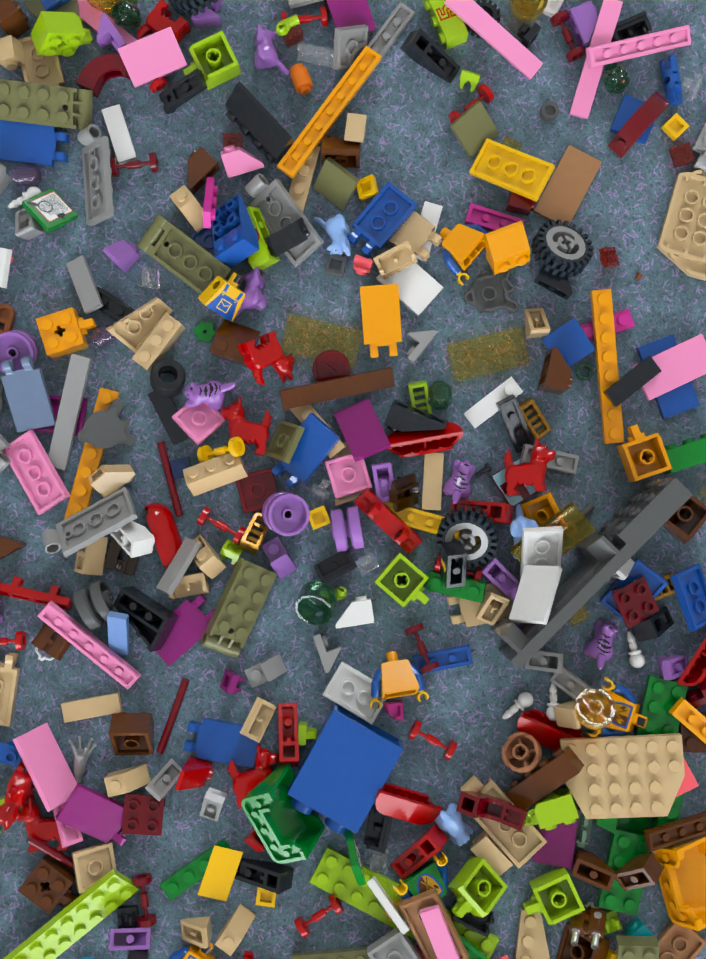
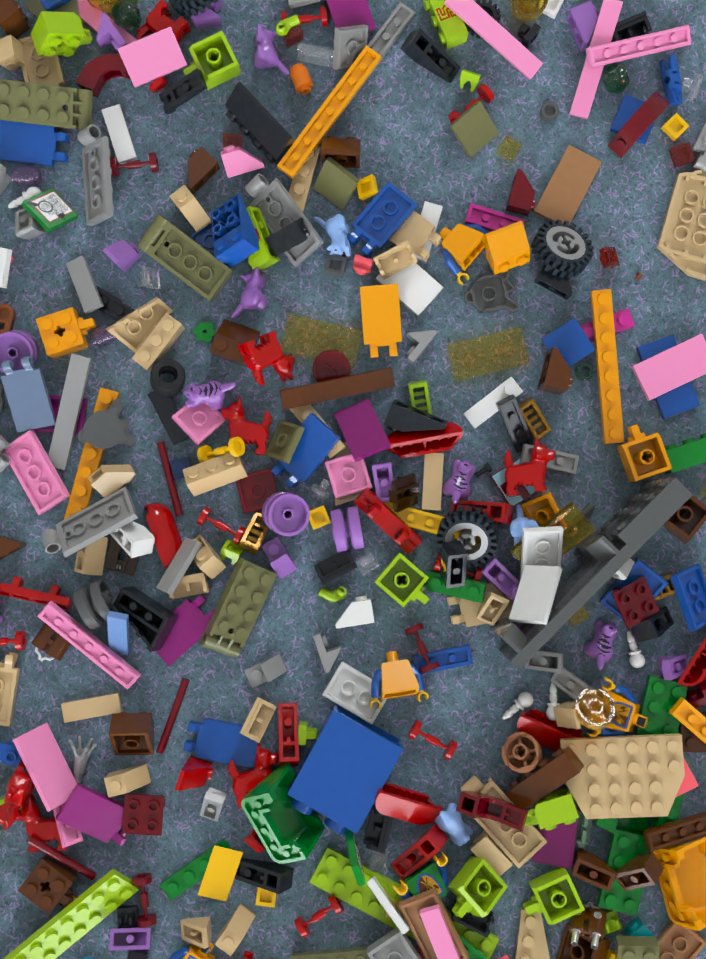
(92, 864): tan plate -> none
(164, 780): light grey slope -> none
(210, 202): dark pink plate -> none
(224, 296): yellow torso -> none
(230, 681): magenta tile -> none
(307, 608): clear green piece -> none
(355, 127): tan slope -> none
(394, 709): dark pink tile -> none
(440, 395): clear green head -> none
(512, 169): yellow tile -> none
(536, 323): tan slope -> none
(559, 19): dark red wheel -> none
(632, 381): black tile -> none

